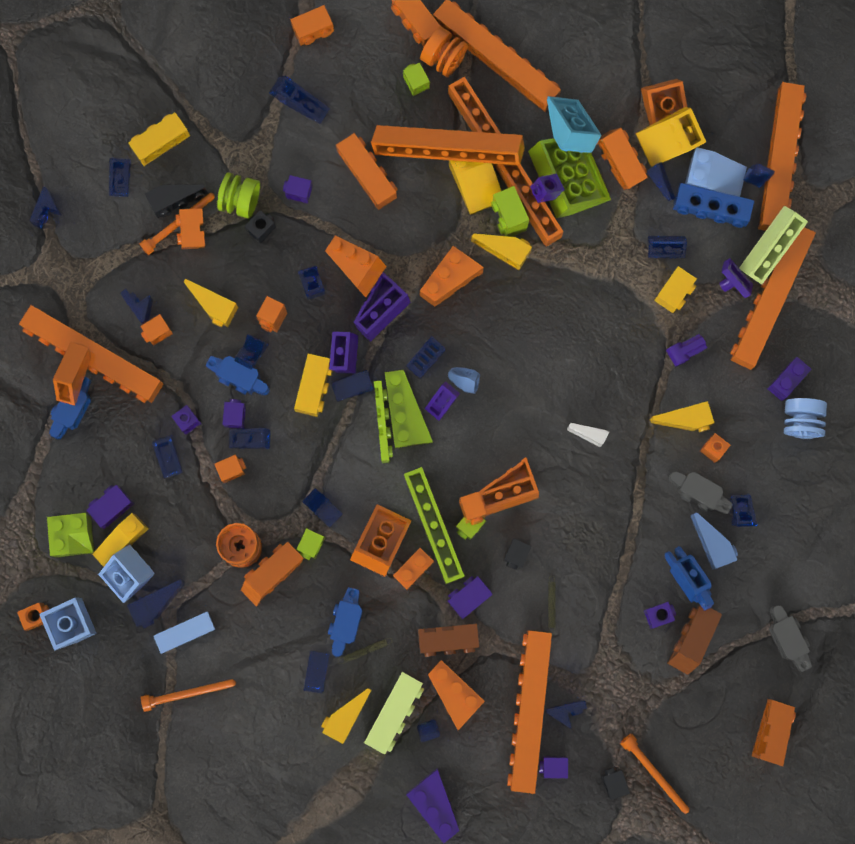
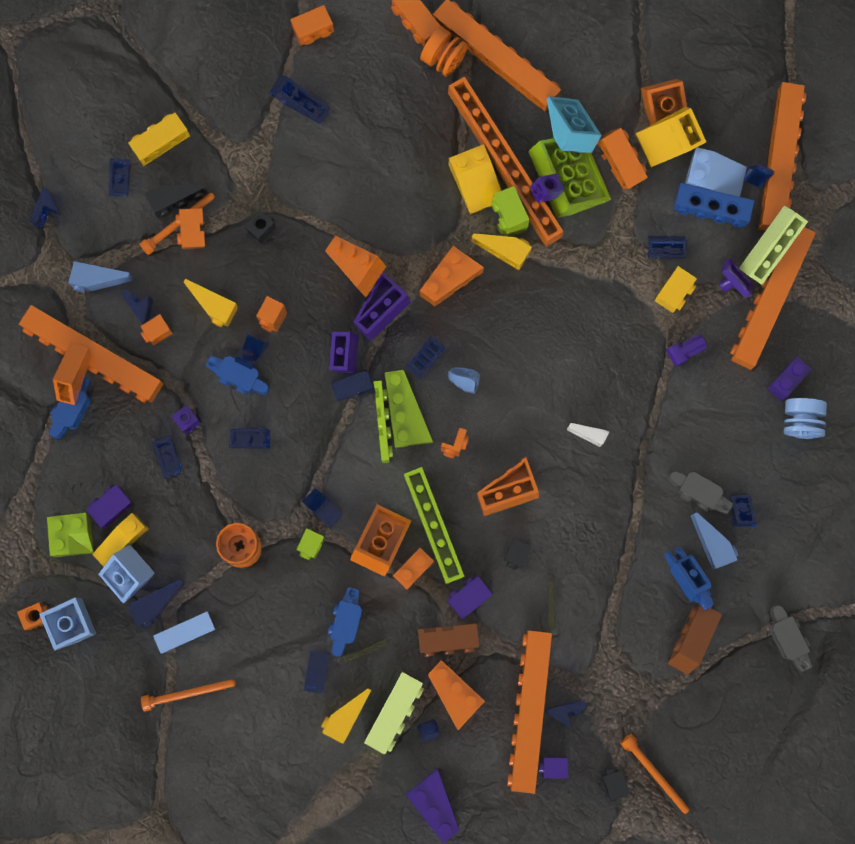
(93, 277): none -> medium blue slope
(230, 468): orange brick -> none
(234, 414): dark purple brick -> none
(238, 195): lime wheel -> none
(271, 572): orange wedge -> none
(298, 189): dark purple brick -> none
(311, 282): clear blue slope -> none
(313, 385): yellow brick -> none
(366, 171): orange brick -> none
(416, 78): lime brick -> none
(442, 401): dark purple tile -> none
(448, 145): orange brick -> none
(460, 443): none -> orange bracket
(468, 530): lime brick -> none
(472, 508): orange brick -> none
(652, 619): dark purple brick -> none
(659, 177): clear blue slope -> none
(688, 418): yellow slope -> none
(715, 448): orange brick -> none
(774, 732): orange wedge -> none

